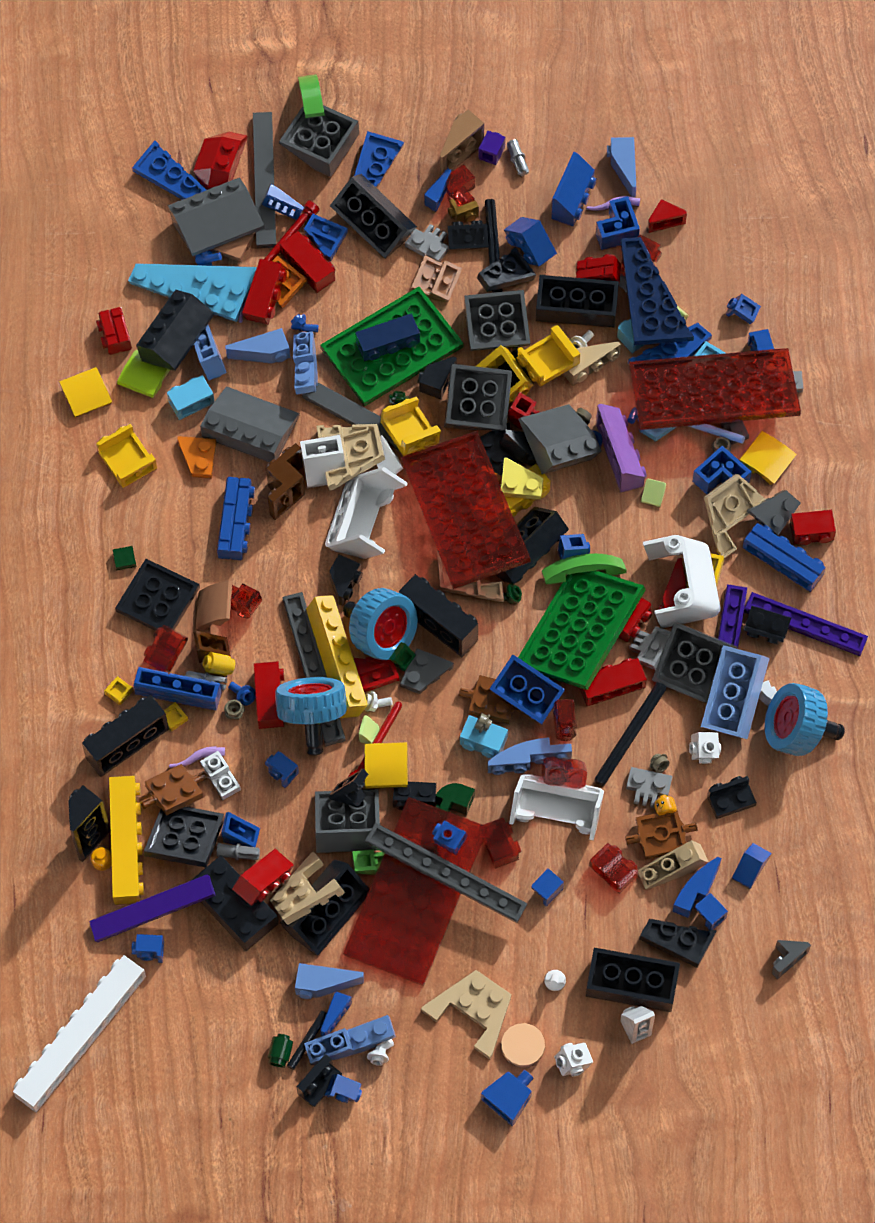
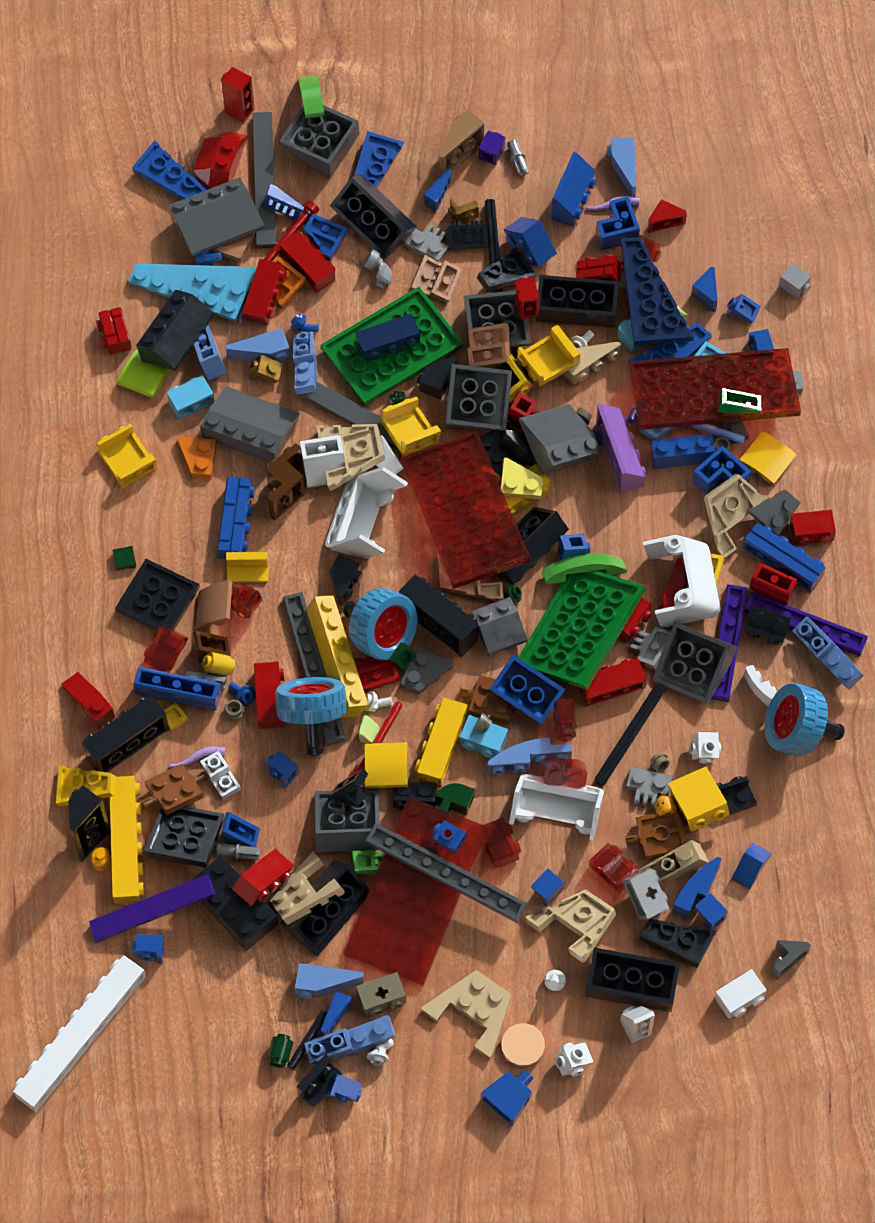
(69, 779): none -> yellow wing
(85, 392): yellow slope -> none
(89, 700): none -> red slope
(118, 690): yellow tile -> none
(237, 94): none -> red brick
(247, 567): none -> yellow panel
(265, 368): none -> pearl gold bracket
(384, 274): none -> light grey arm
(389, 986): none -> dark tan brick
(442, 741): none -> yellow brick
(459, 184): clear red brick -> none
(489, 345): none -> nougat slope
(499, 626): none -> flat silver slope
(527, 298): none -> red brick
(583, 915): none -> tan wing
(638, 886): none -> light grey brick
(653, 492): yellowish green slope -> none
(681, 451): none -> blue brick
(699, 799): none -> yellow panel
(705, 289): none -> blue slope
(728, 398): none -> green slope
(735, 692): light blue slope -> none
(740, 994): none -> white brick
(773, 584): none -> red brick
(795, 281): none -> light grey brick
(828, 652): none -> medium blue slope

